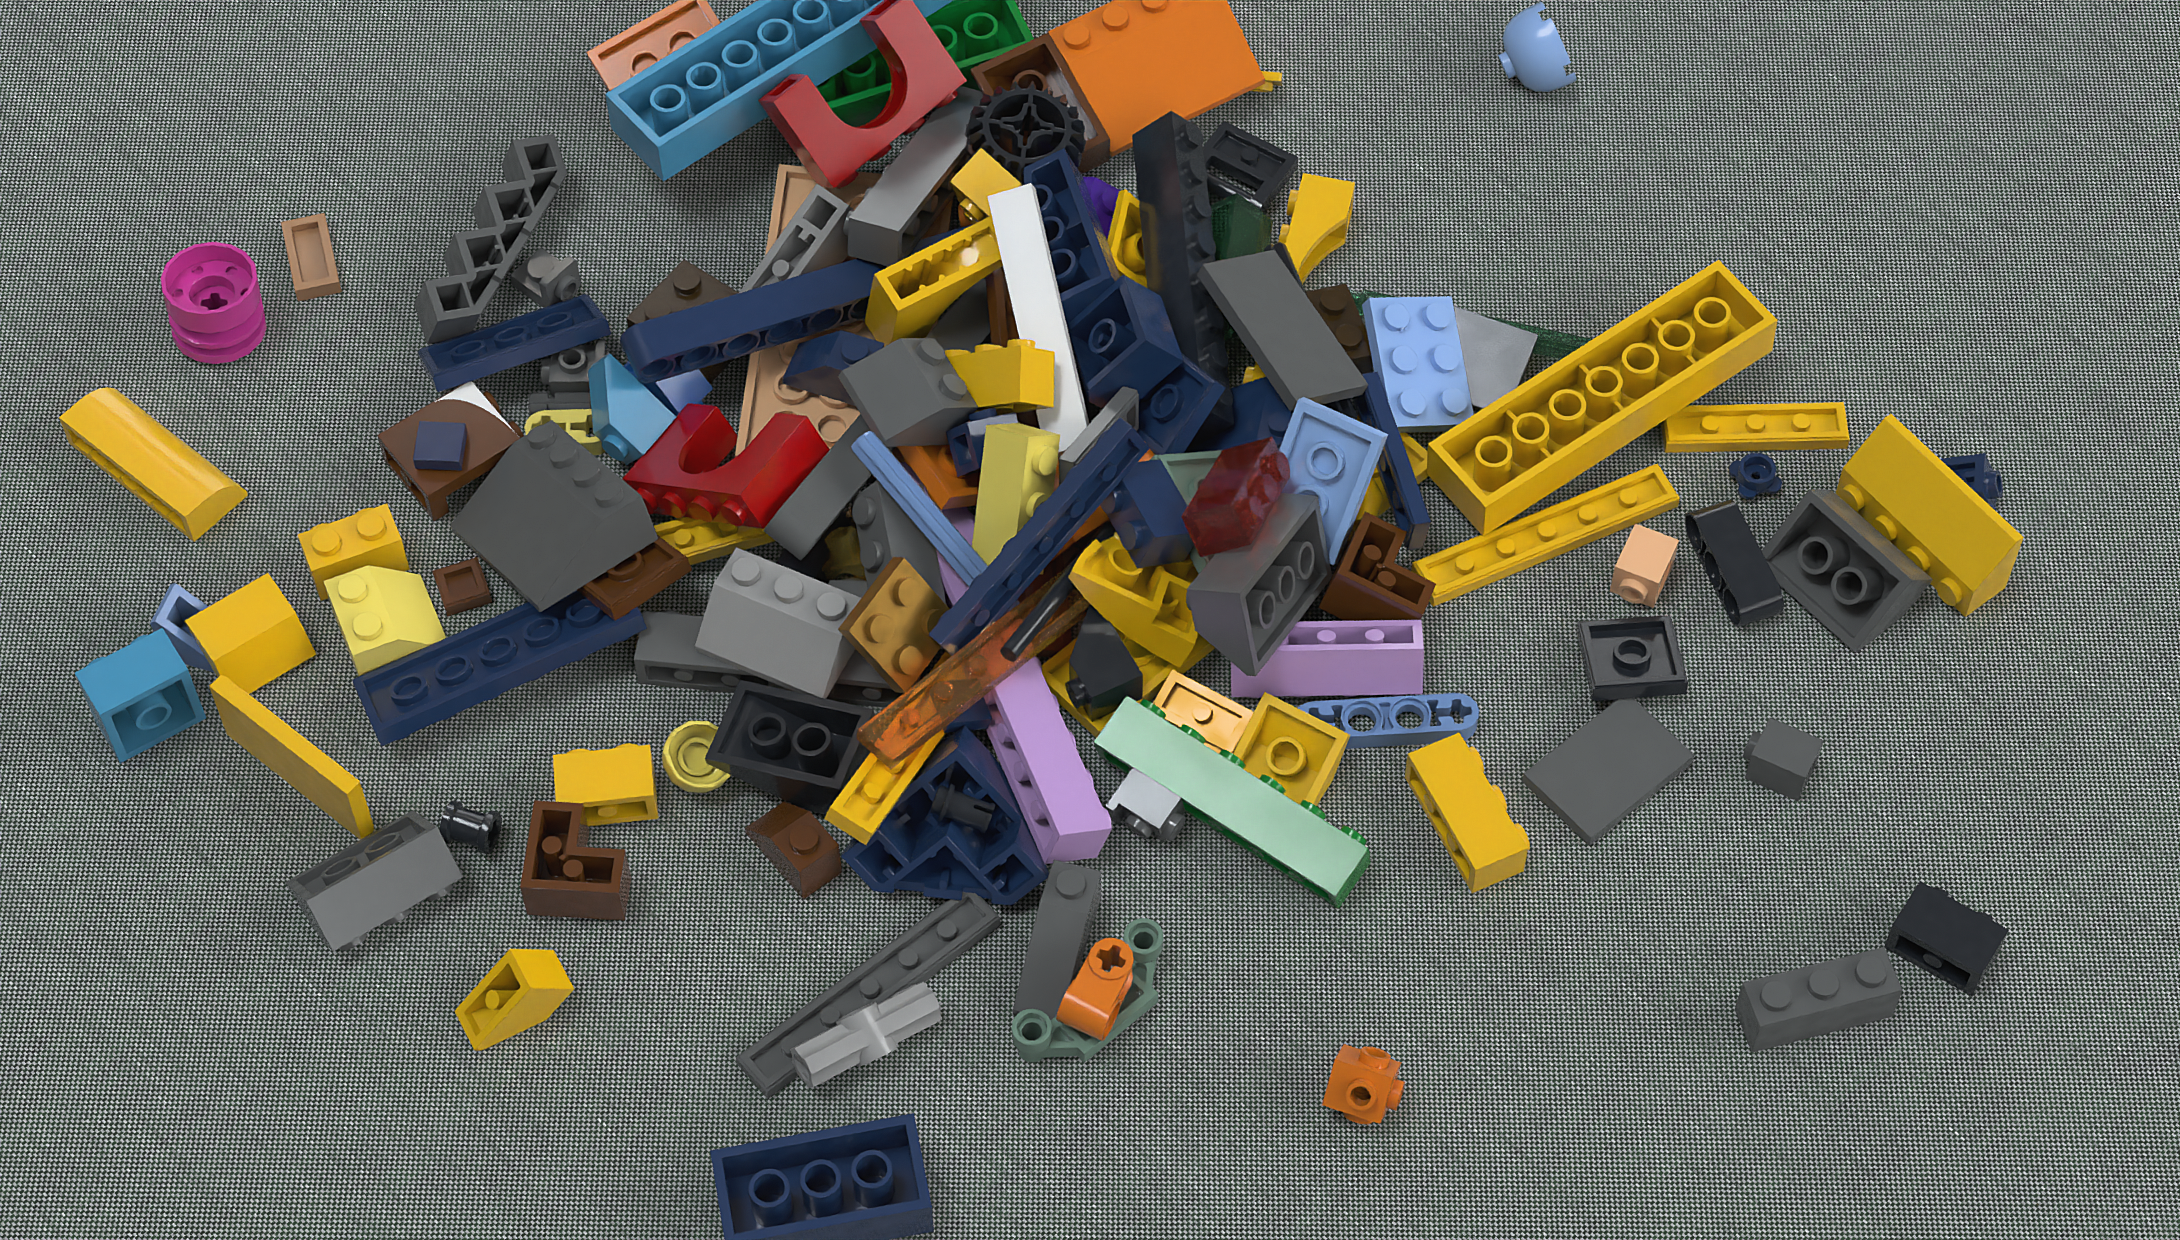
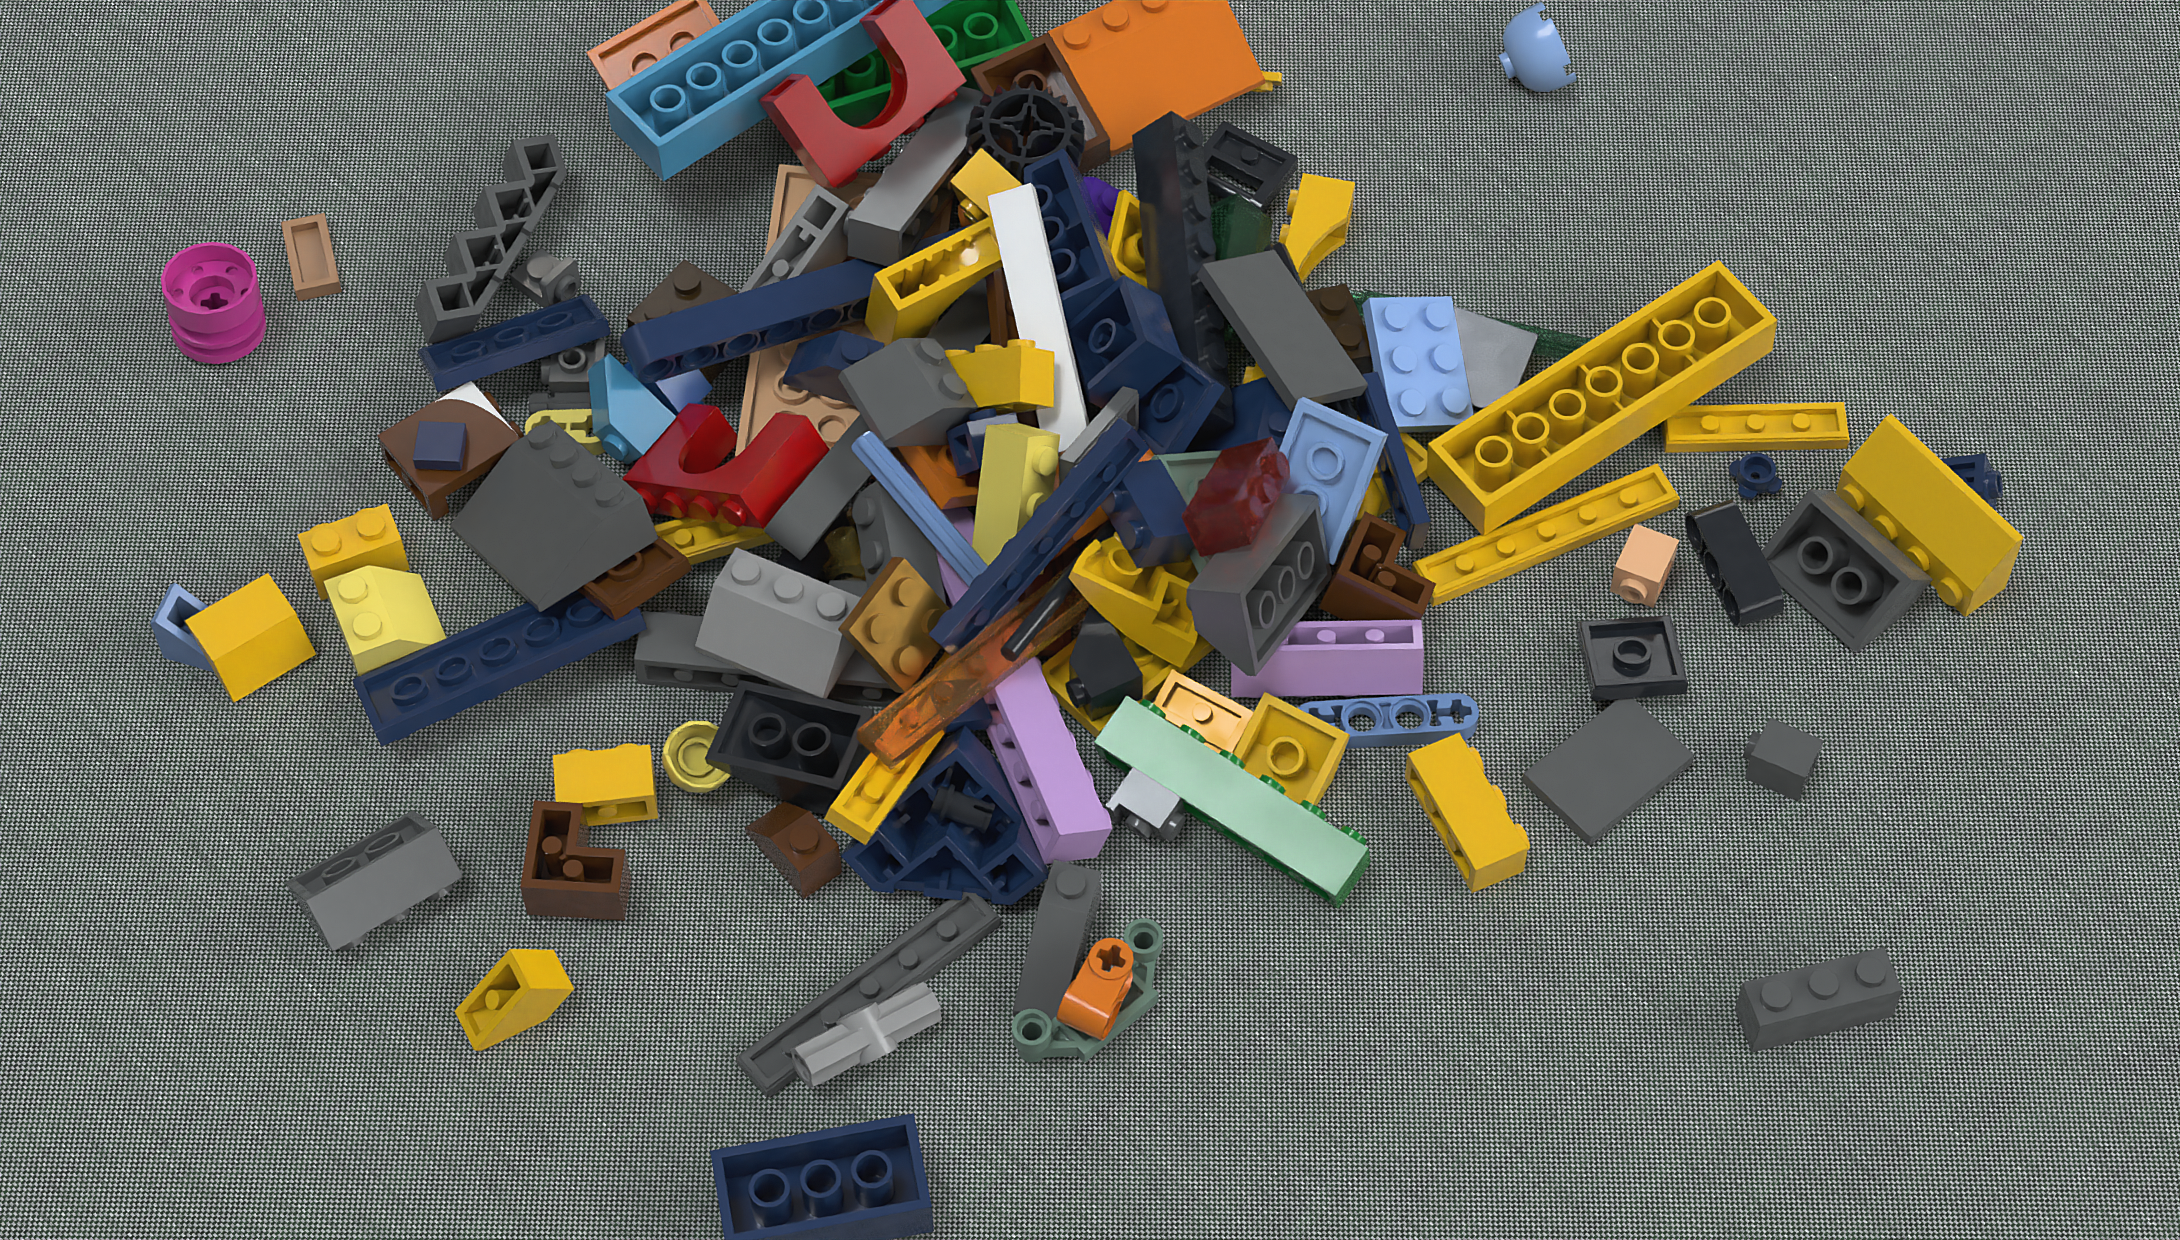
(140, 694): dark azure brick -> none
(150, 461): yellow brick -> none
(292, 757): yellow tile -> none
(462, 586): reddish brown tile -> none
(470, 827): black bush -> none
(1364, 1084): orange brick -> none
(1946, 938): black brick -> none

